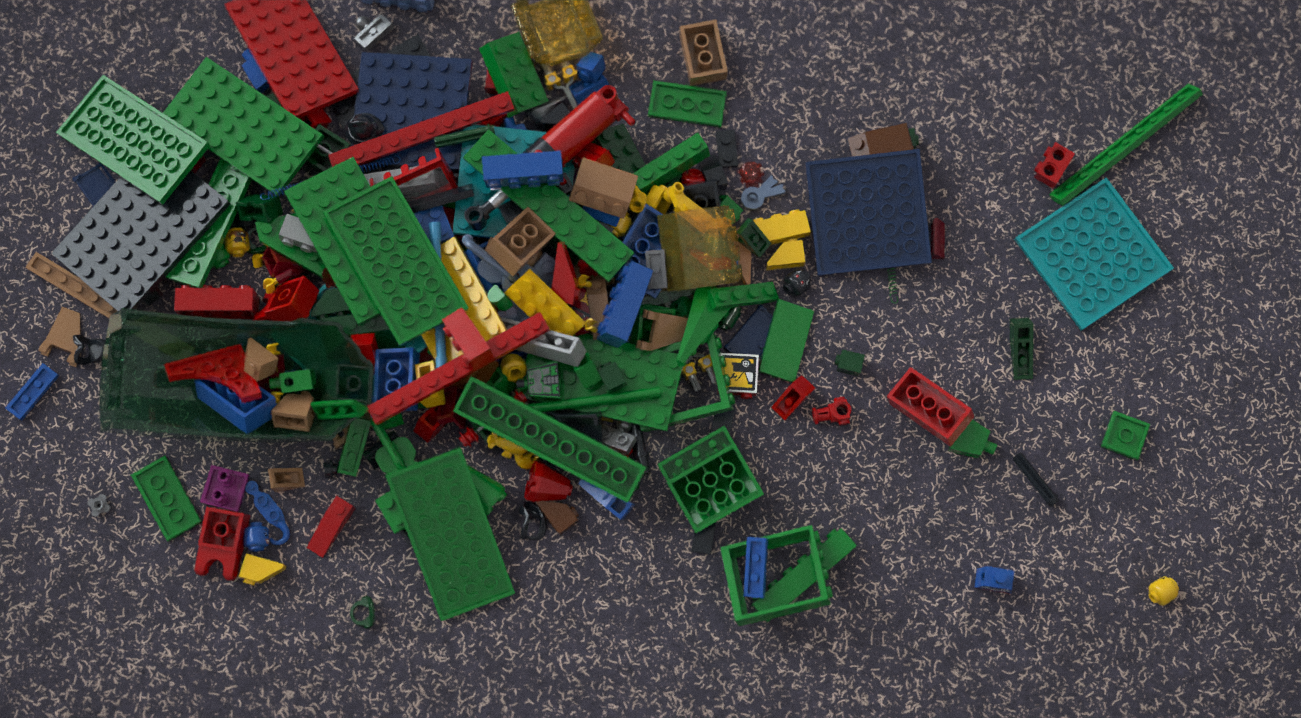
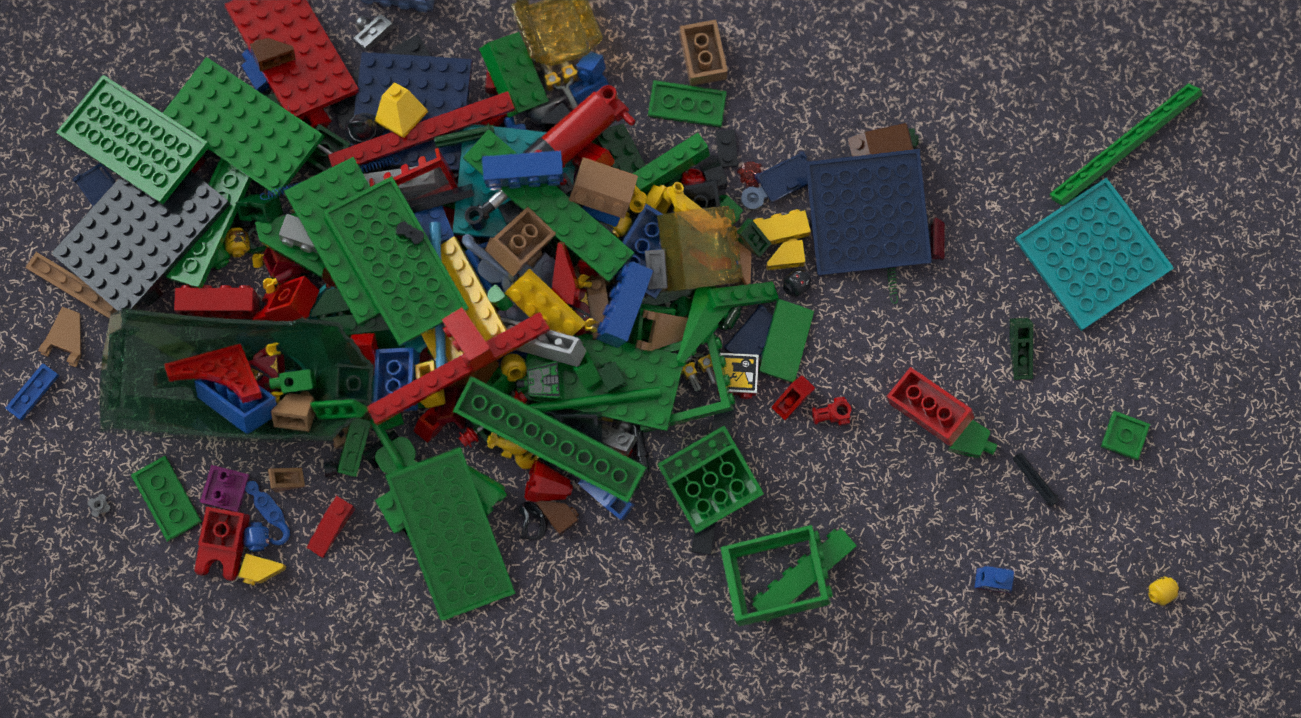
(95, 348): black piece -> none
(259, 361): medium nougat slope -> none
(271, 53): none -> reddish brown slope
(367, 602): dark green piece -> none
(399, 110): none -> yellow slope
(410, 233): none -> black piece
(755, 567): blue plate -> none
(786, 174): none -> dark blue door
(849, 362): dark green brick -> none
(1056, 167): red brick -> none

